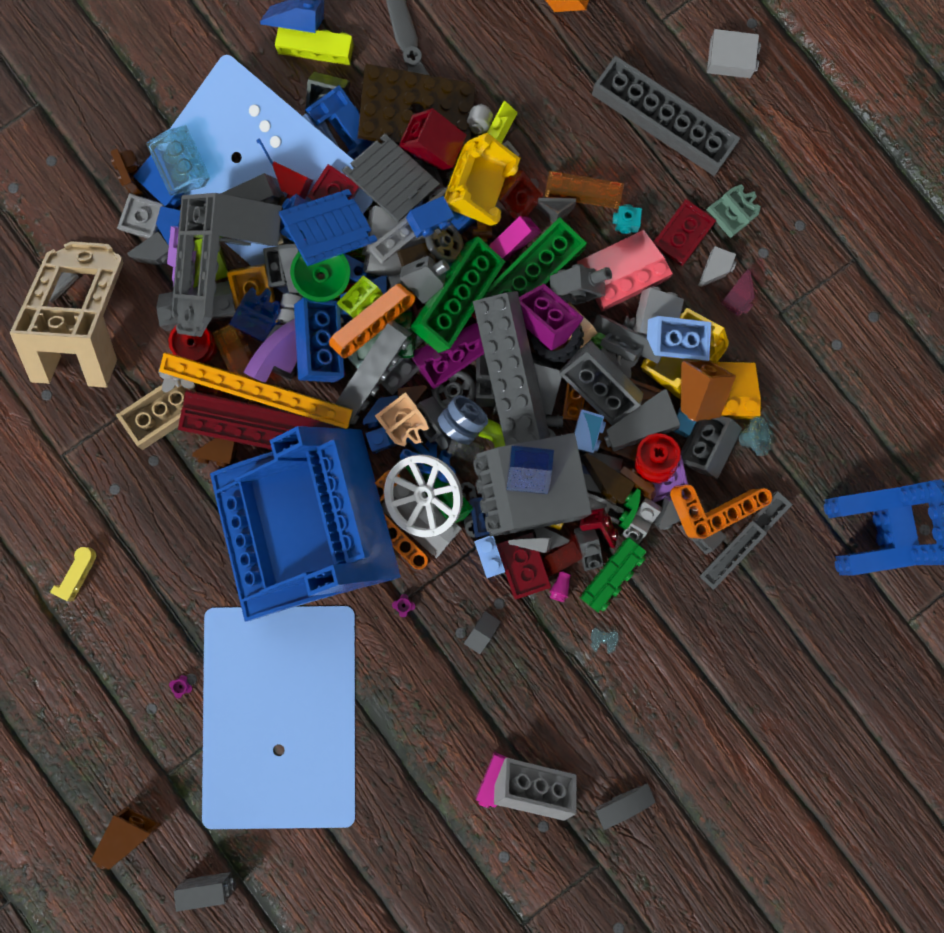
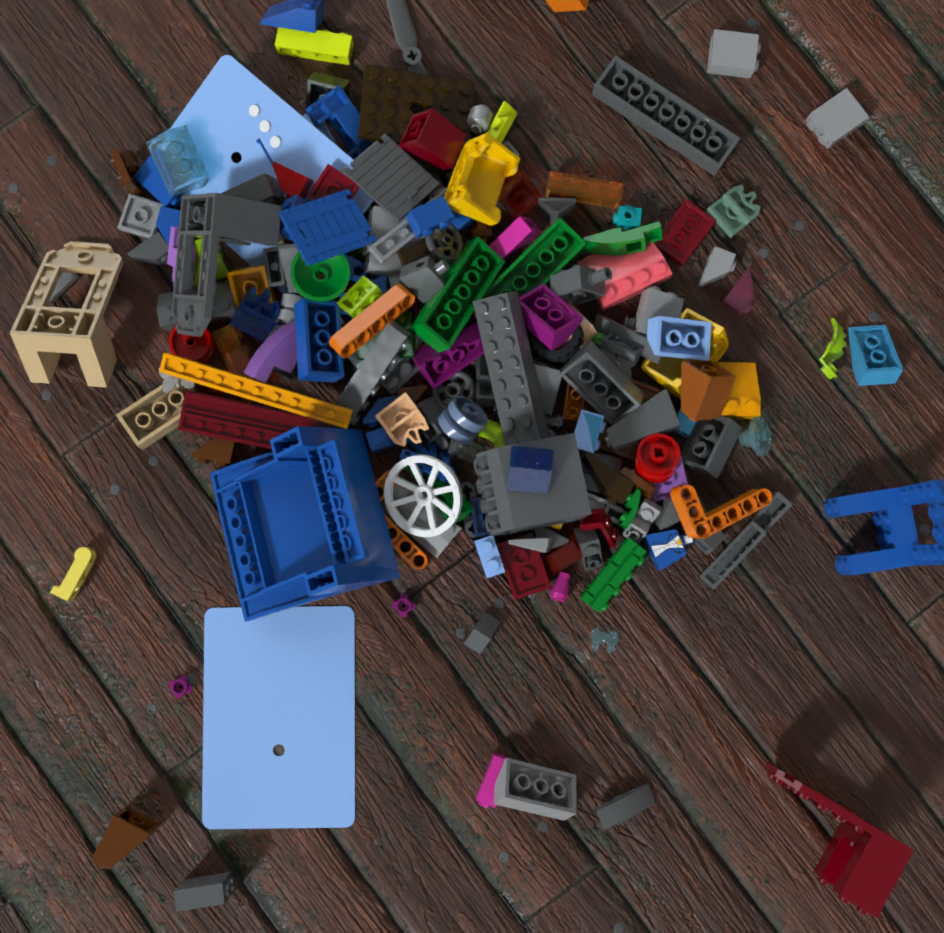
(622, 243): none -> green slope
(666, 547): none -> blue torso
(833, 351): none -> lime plant
(836, 118): none -> light grey brick
(860, 857): none -> dark red bracket
(873, 355): none -> dark azure slope

